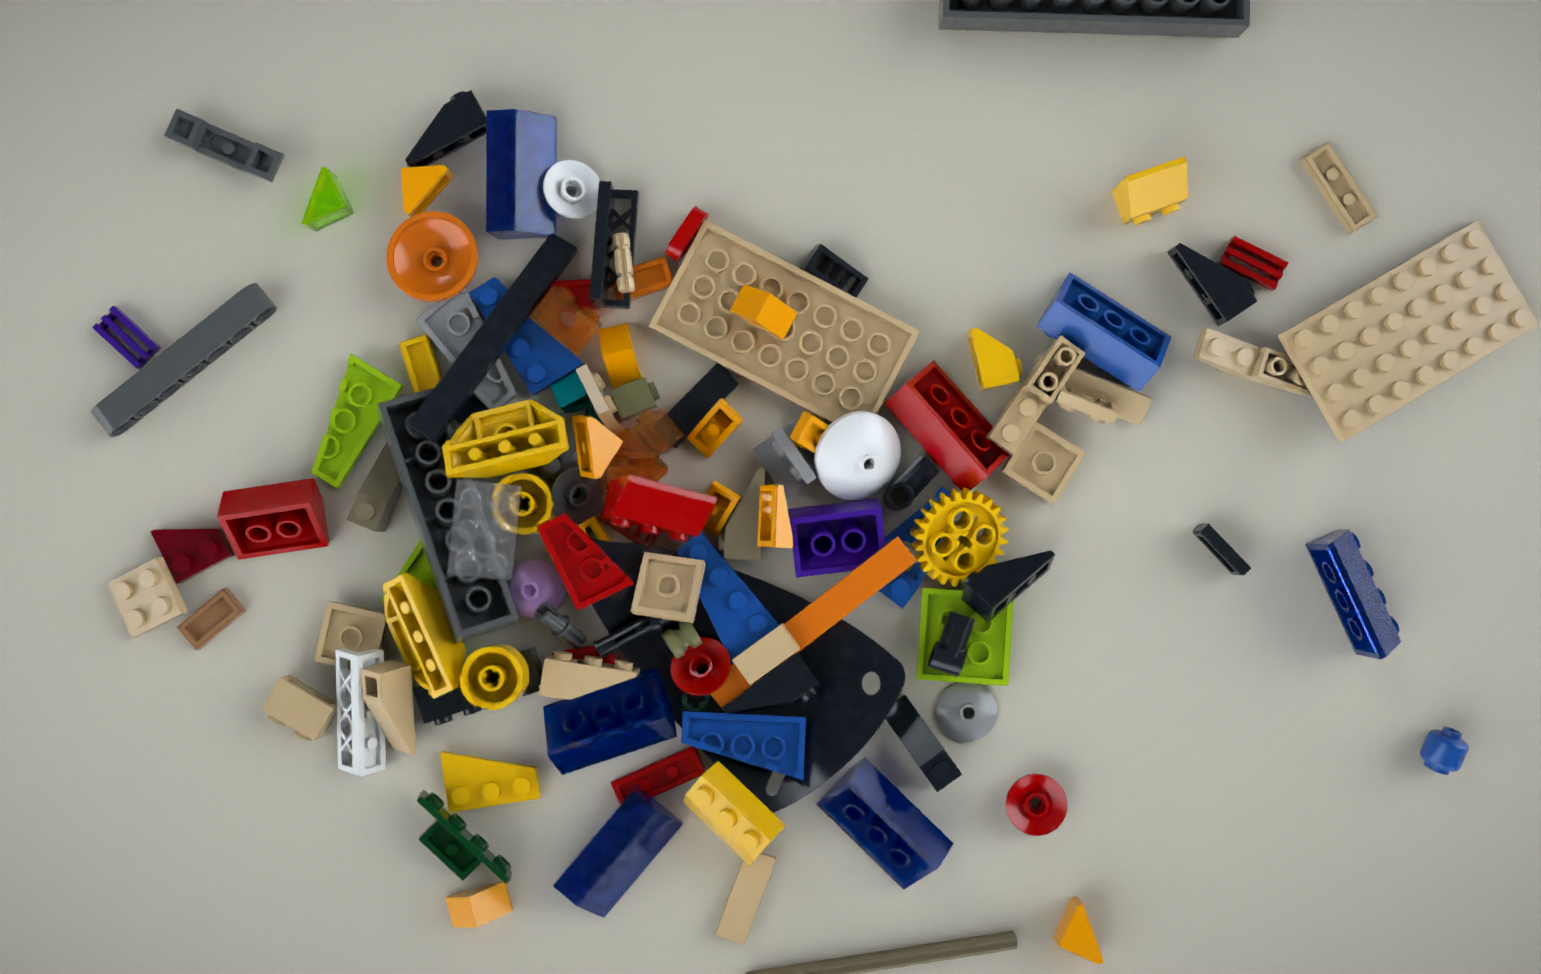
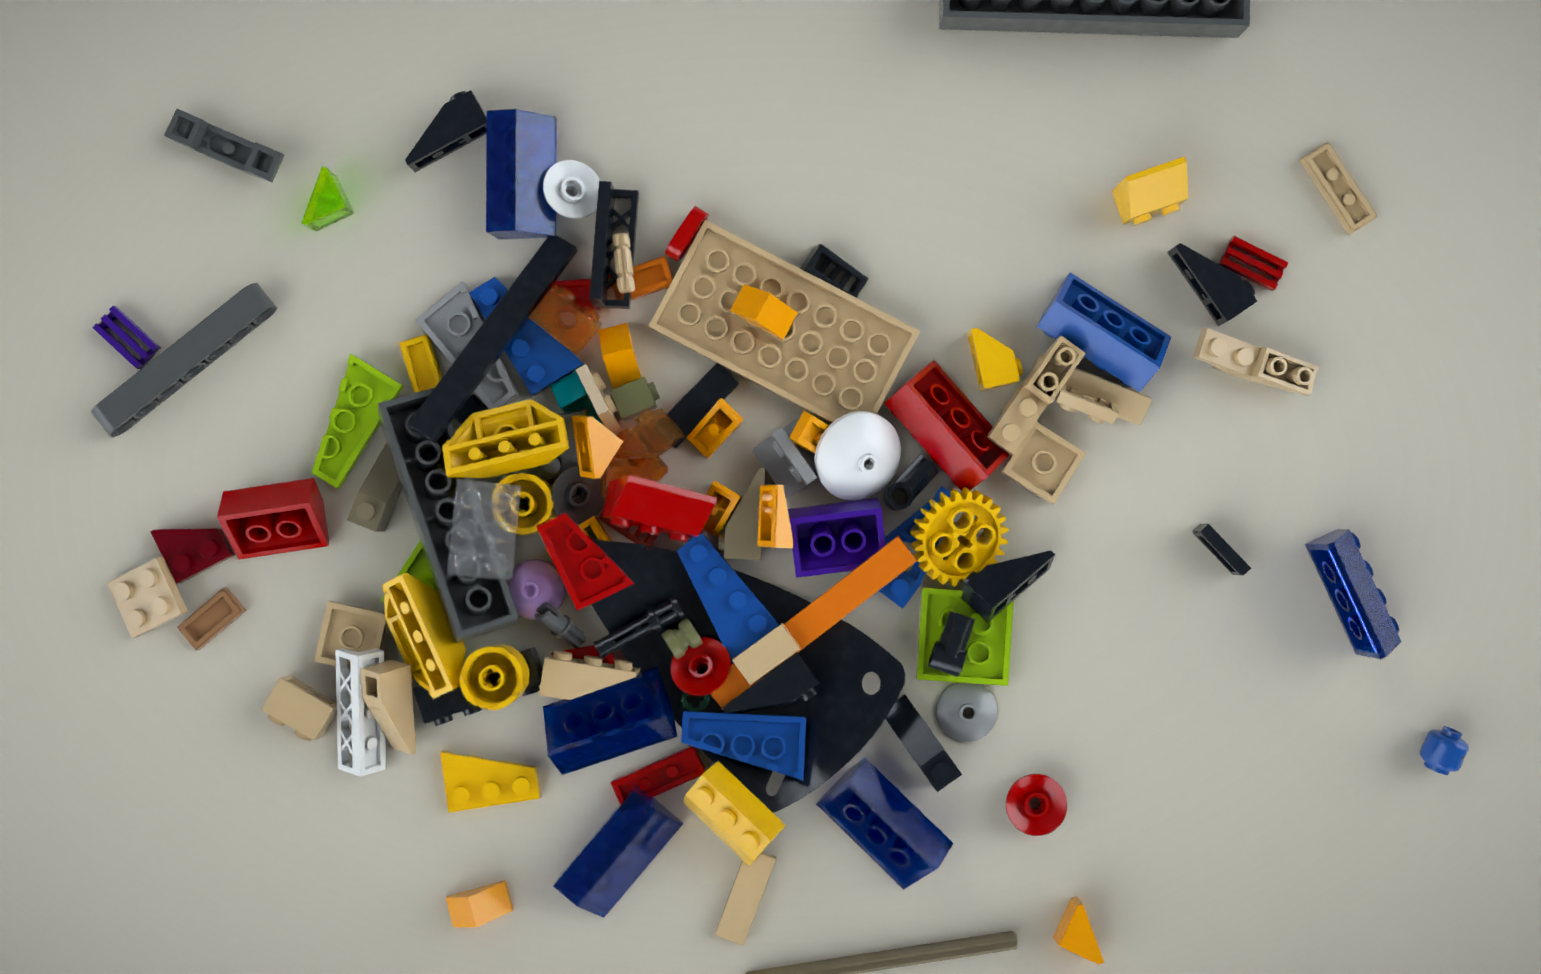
(419, 244): orange dish -> none
(422, 186): light orange slope -> none
(455, 844): dark green bracket -> none
(668, 587): tan plate -> none
(1408, 331): tan plate -> none

